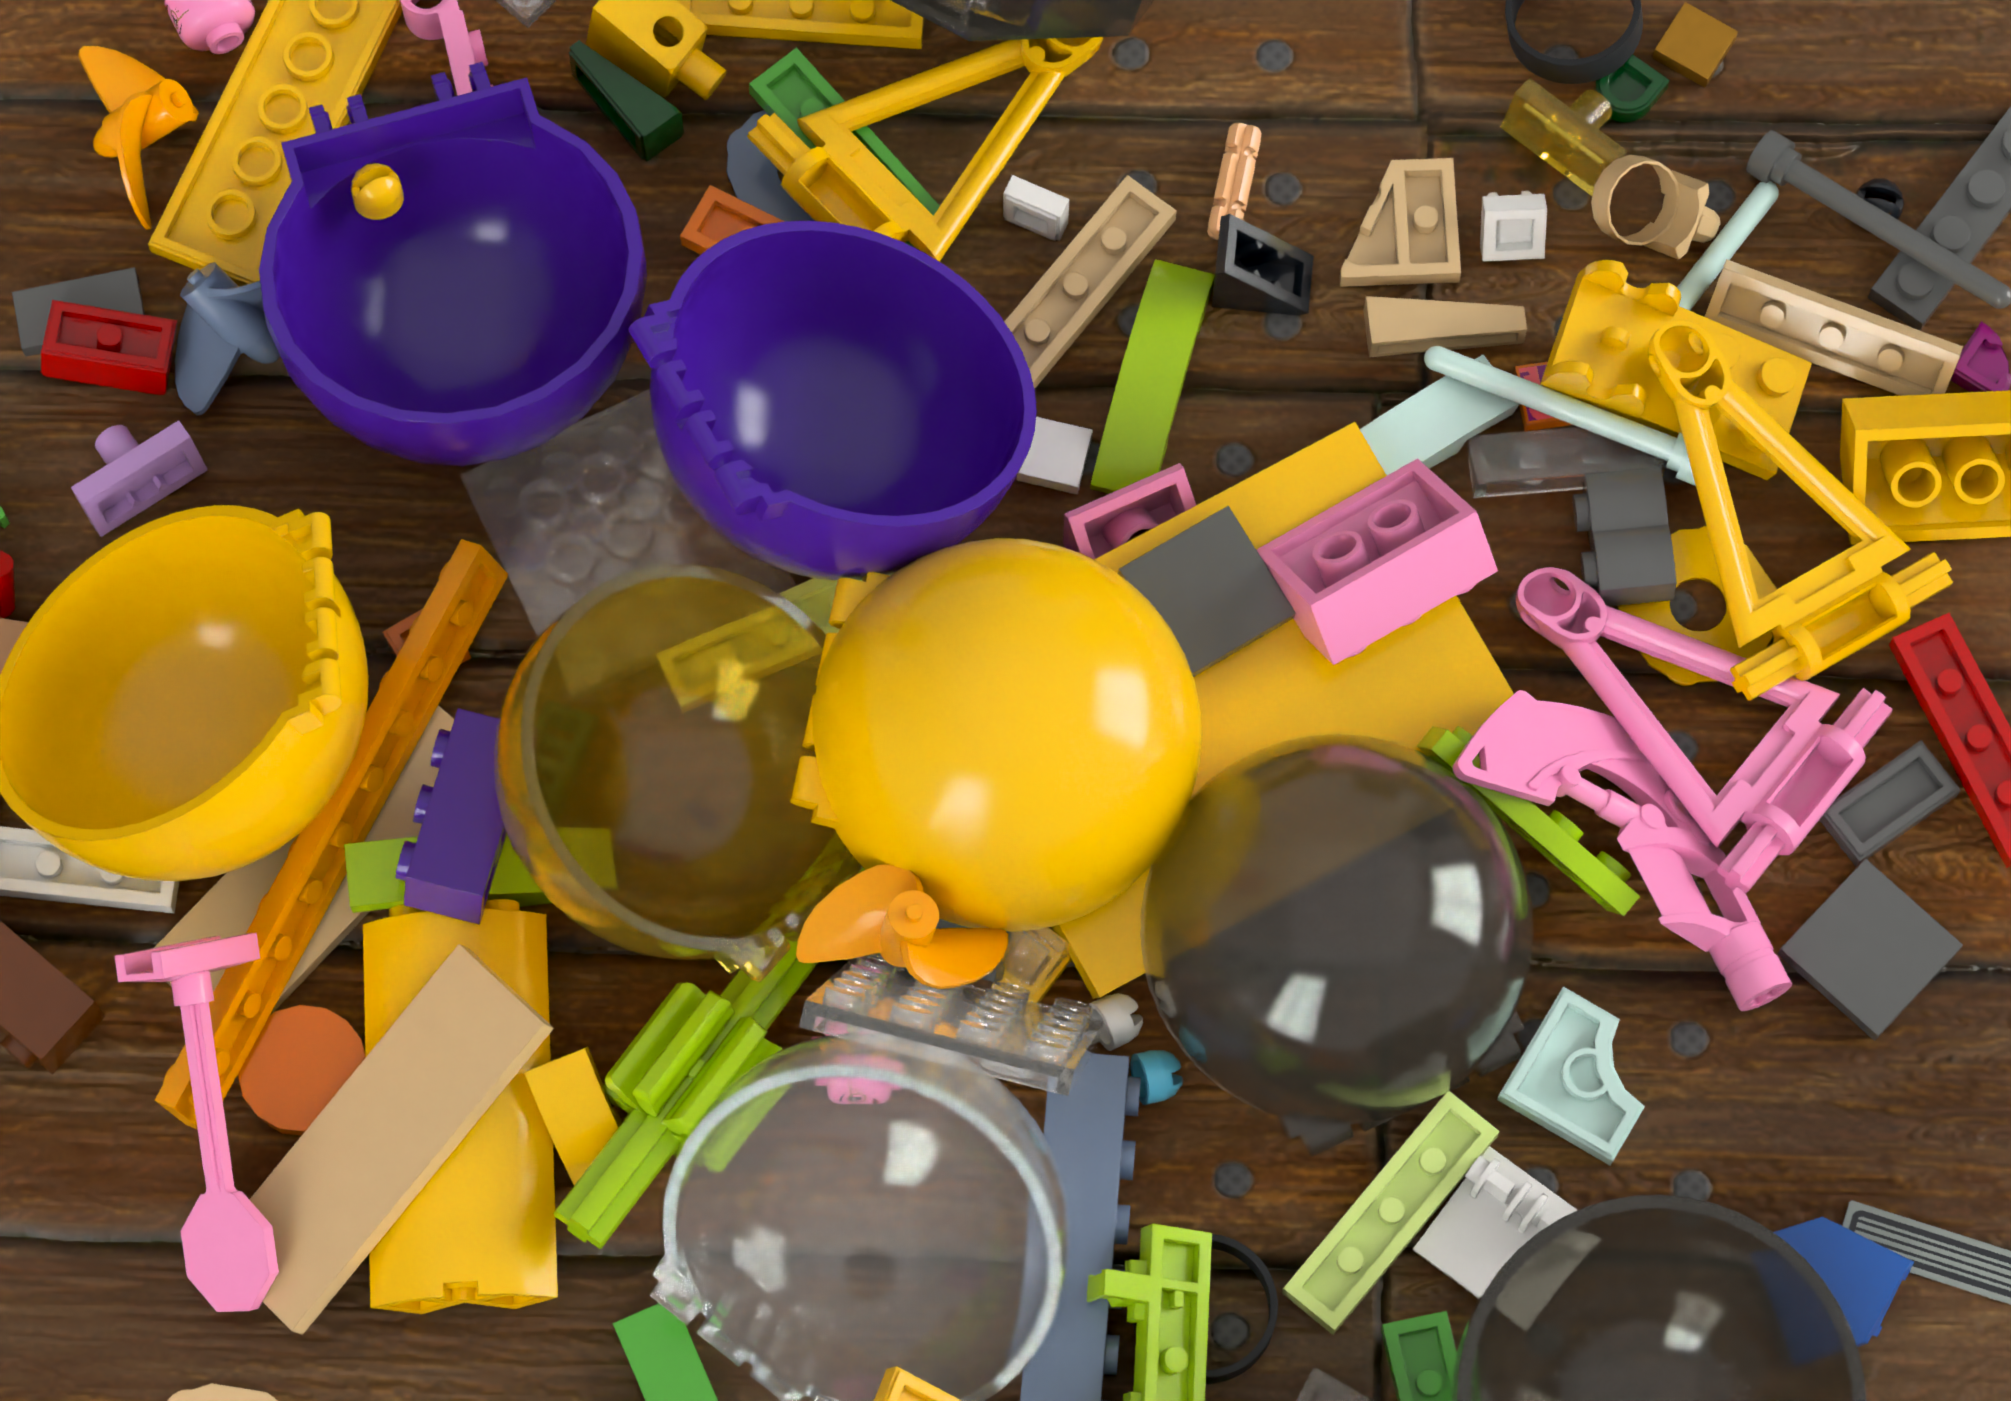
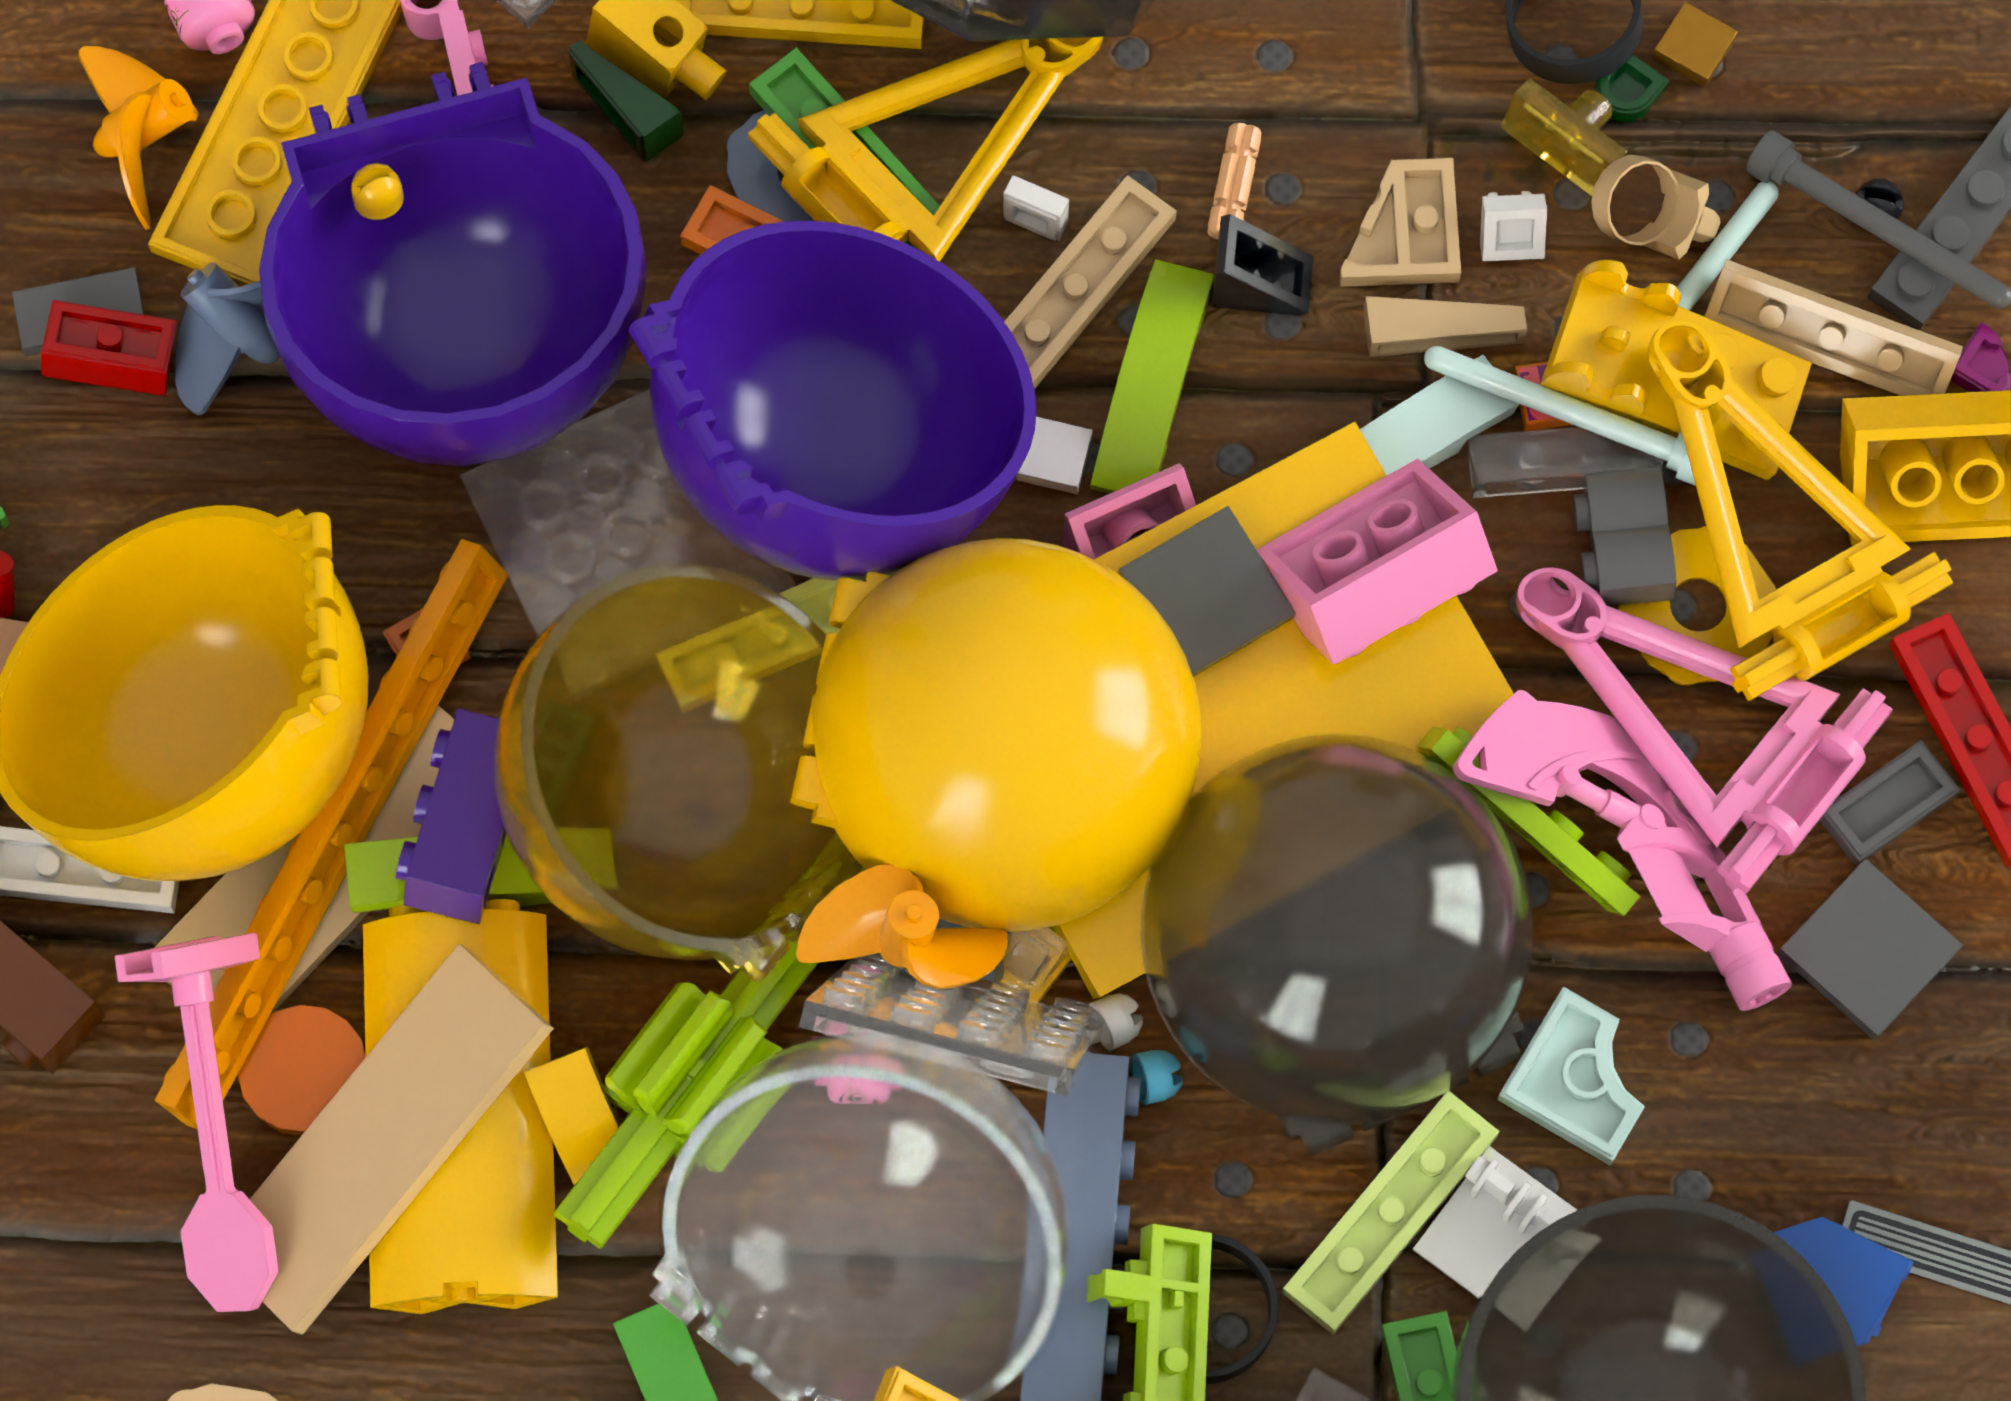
(136, 474): lavender tile -> none

